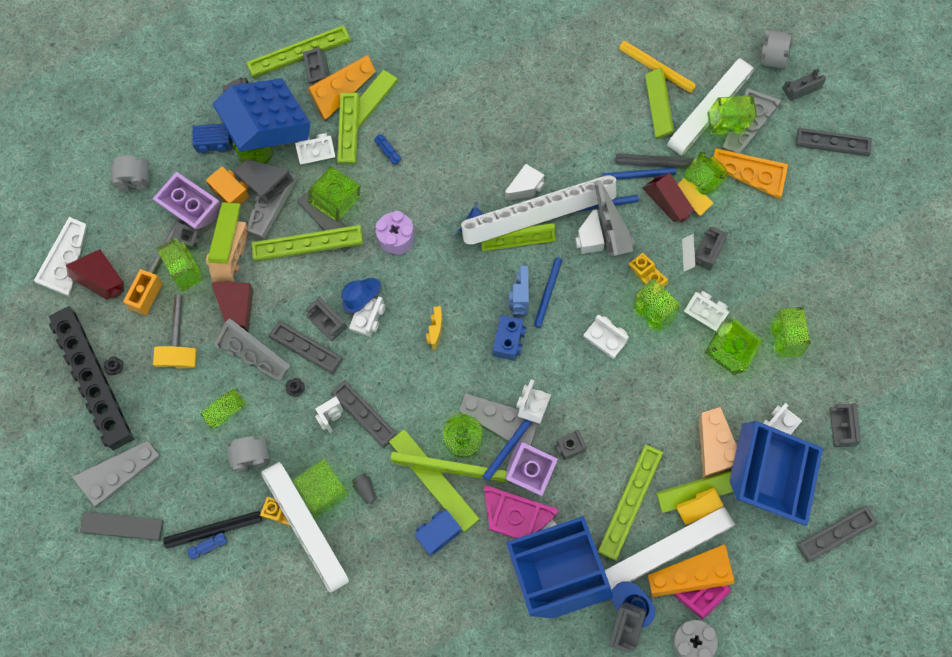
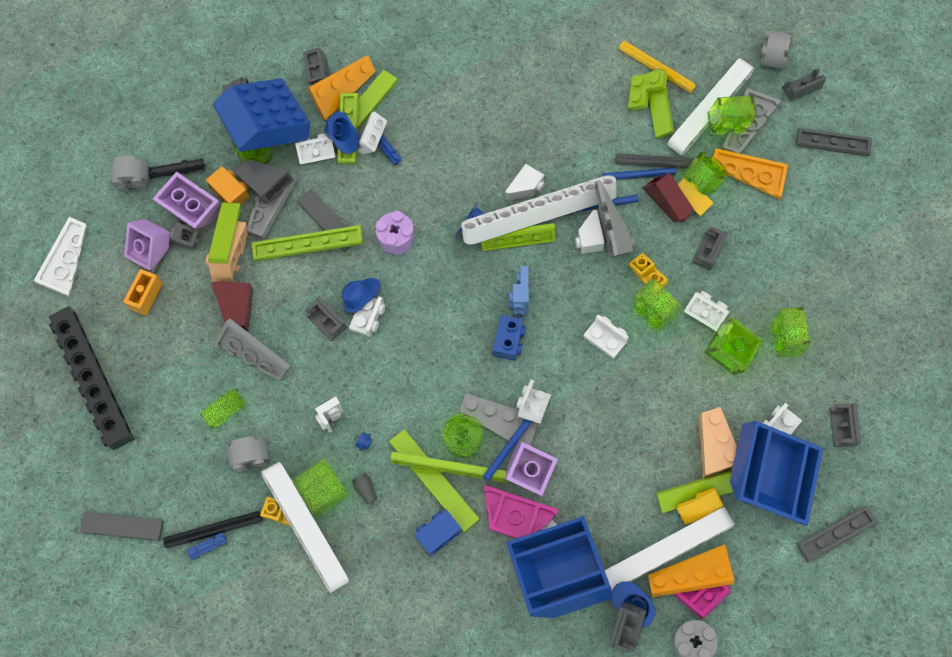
(96, 274): dark red slope -> none
(113, 474): light grey wing -> none
(116, 369): black plate -> none
(146, 243): none -> lavender slope
(174, 356): yellow slope -> none
(176, 322): flat silver bar -> none
(180, 264): clear neon green brick -> none
(181, 167): none -> black pin
(211, 138): blue brick -> none
(294, 52): lime tile -> none
(298, 390): black plate -> none
(306, 347): dark grey tile -> none
(334, 193): clear neon green brick -> none
(342, 132): none -> blue piece
(364, 414): dark grey tile -> none
(364, 441): none -> blue plate
(372, 133): none -> white bracket
(435, 330): yellow slope -> none
(547, 293): blue bar -> none
(569, 452): dark grey brick -> none
(630, 503): lime tile -> none
(642, 85): none -> lime plate
(688, 252): white sticker -> none

